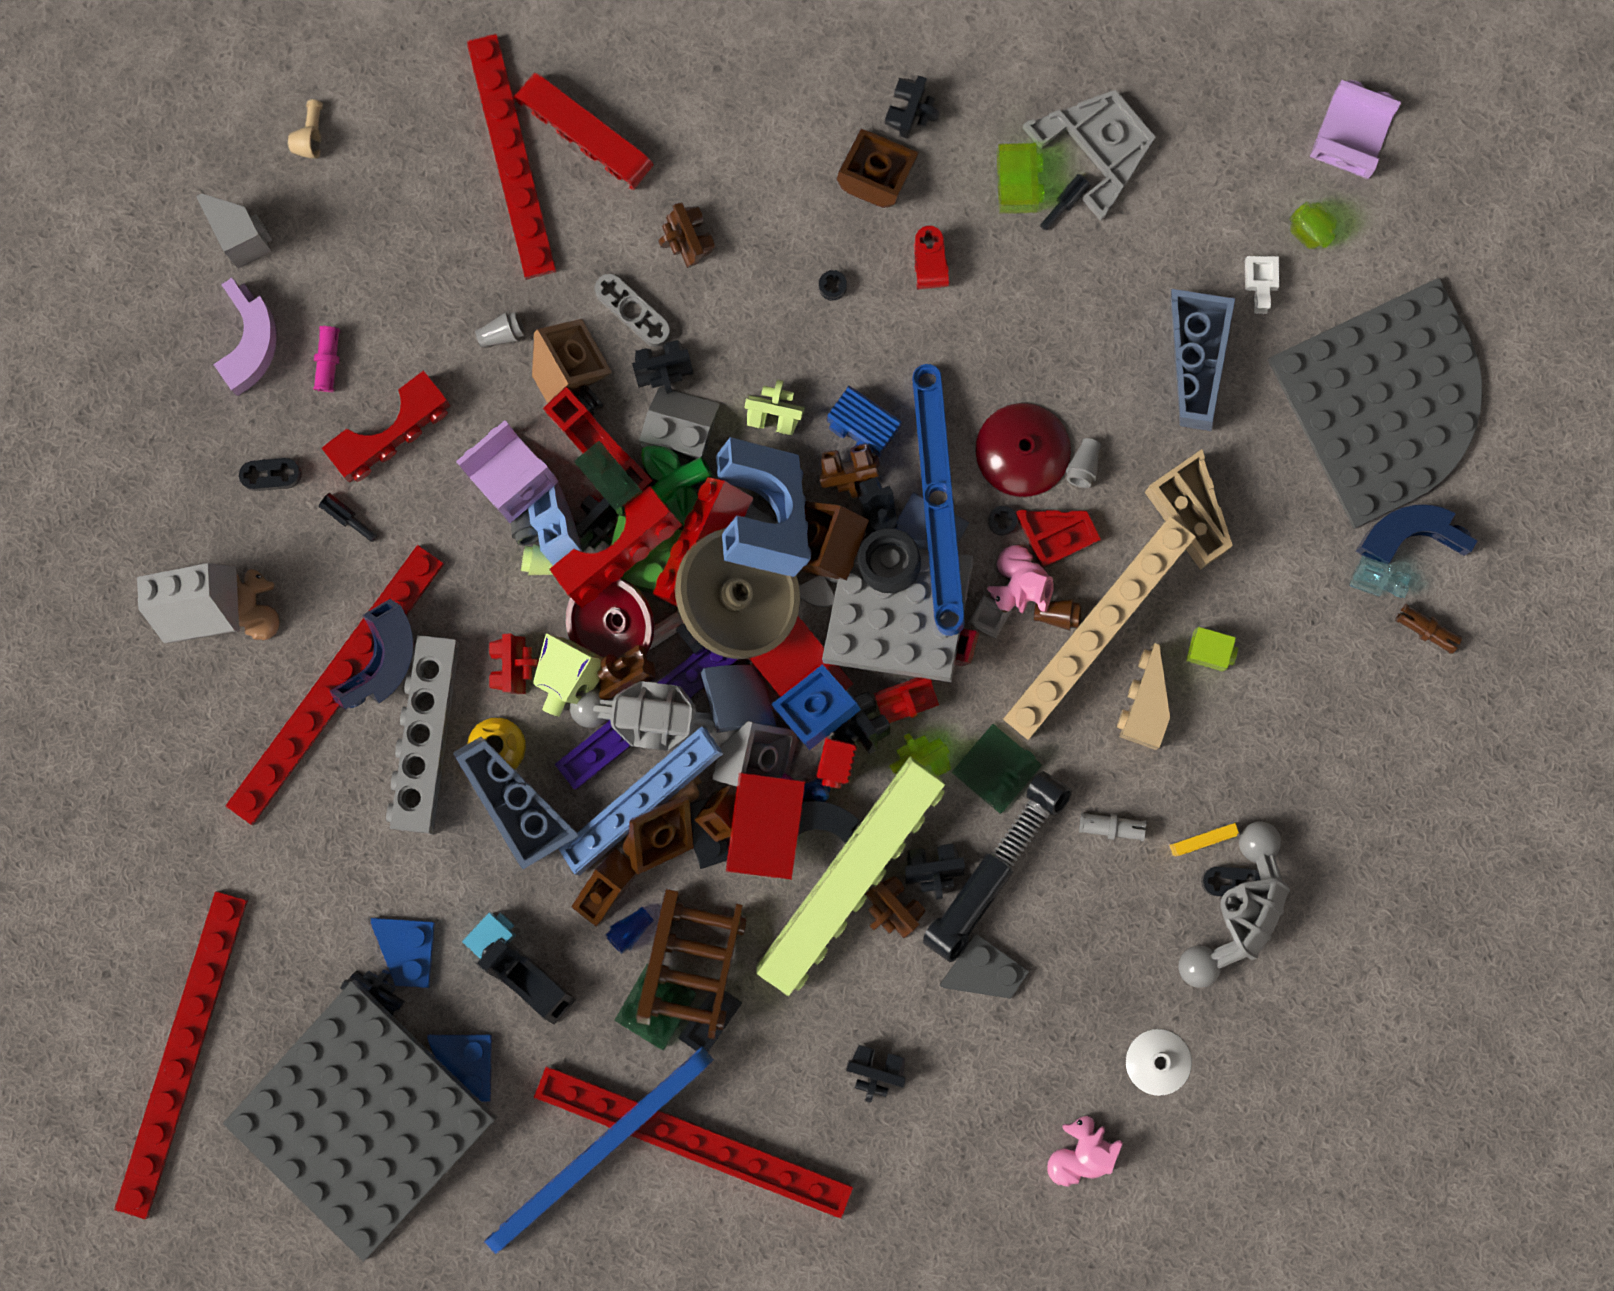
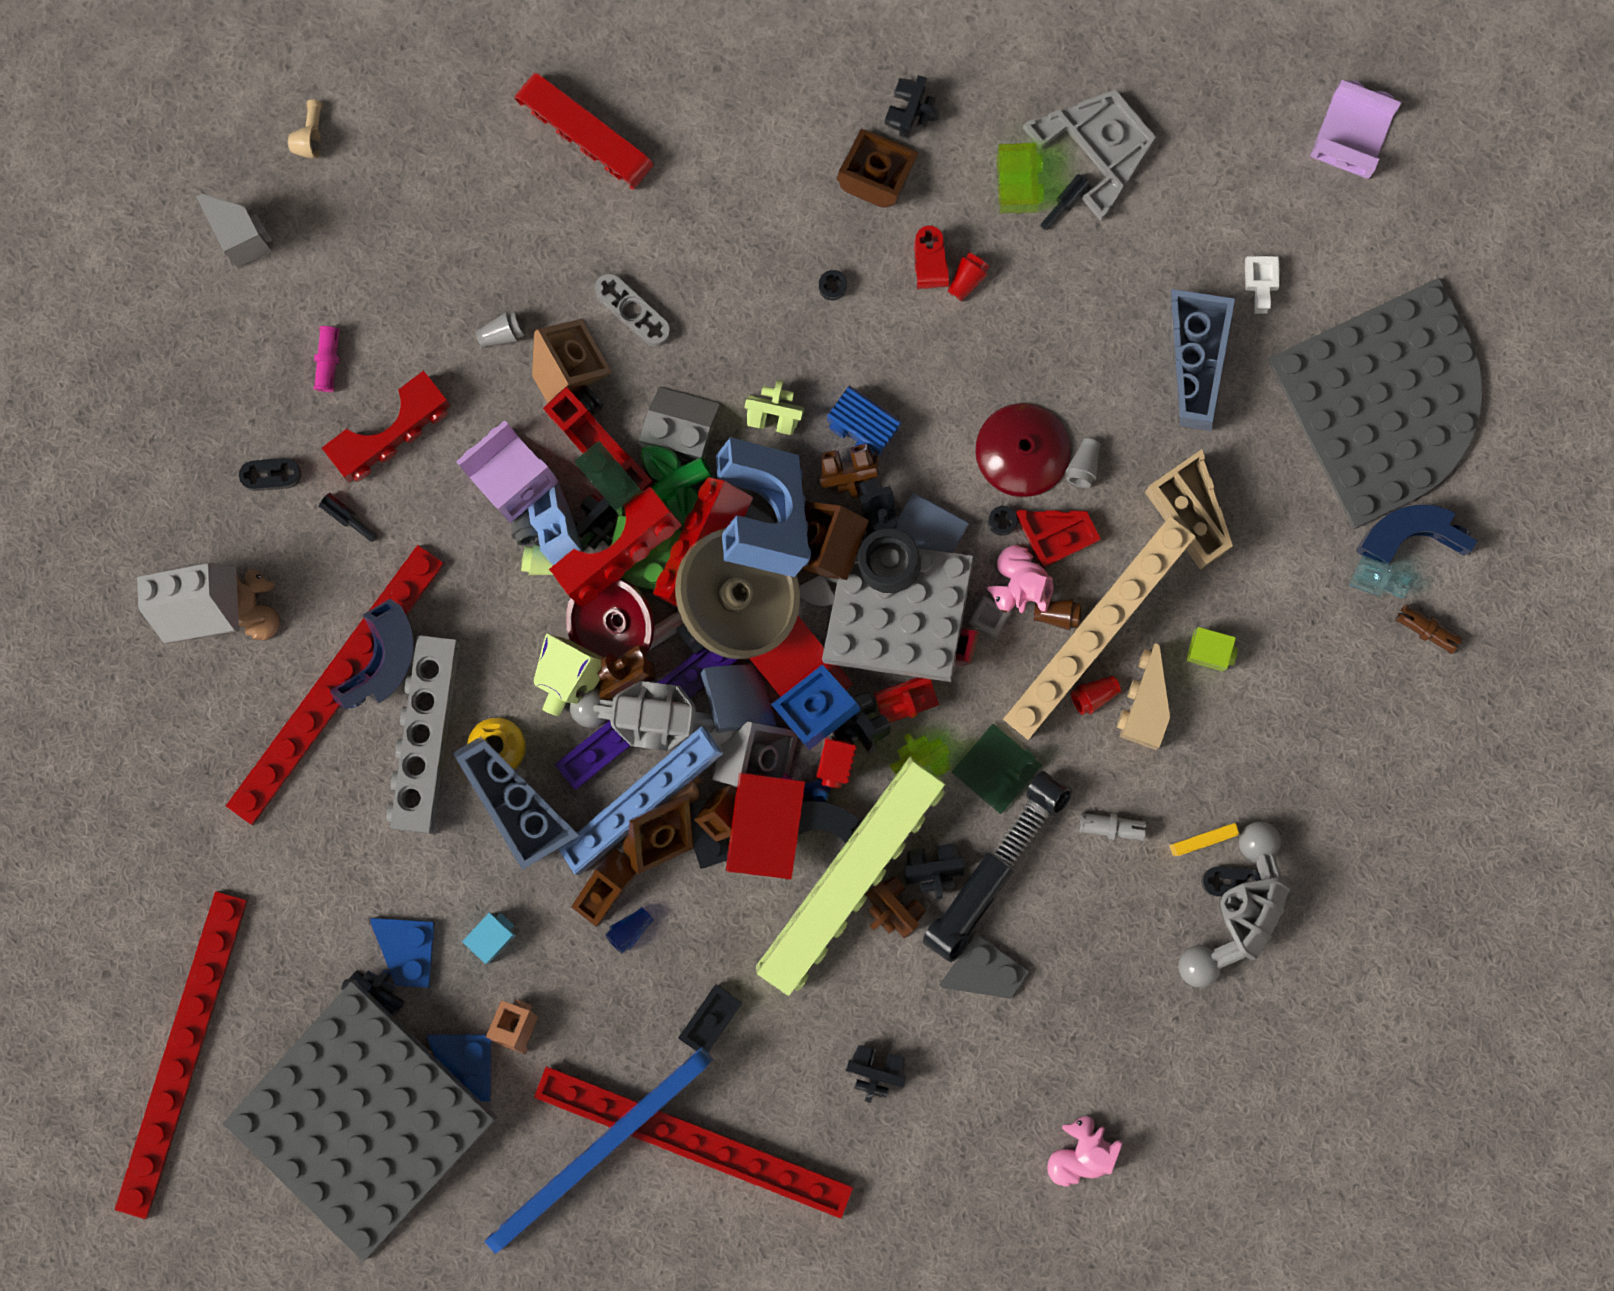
(257, 347): lavender arch -> none
(502, 1030): none -> nougat brick
(511, 156): red plate -> none
(516, 664): red hips -> none
(526, 979): black arch -> none
(661, 1027): clear green hinge -> none
(662, 369): black hips -> none
(666, 942): reddish brown fence -> none
(682, 237): reddish brown hips -> none
(939, 518): blue beam -> none
(968, 276): none -> red cone
(1094, 694): none -> red cone
(1141, 1060): white dish -> none
(1313, 225): clear neon green head -> none

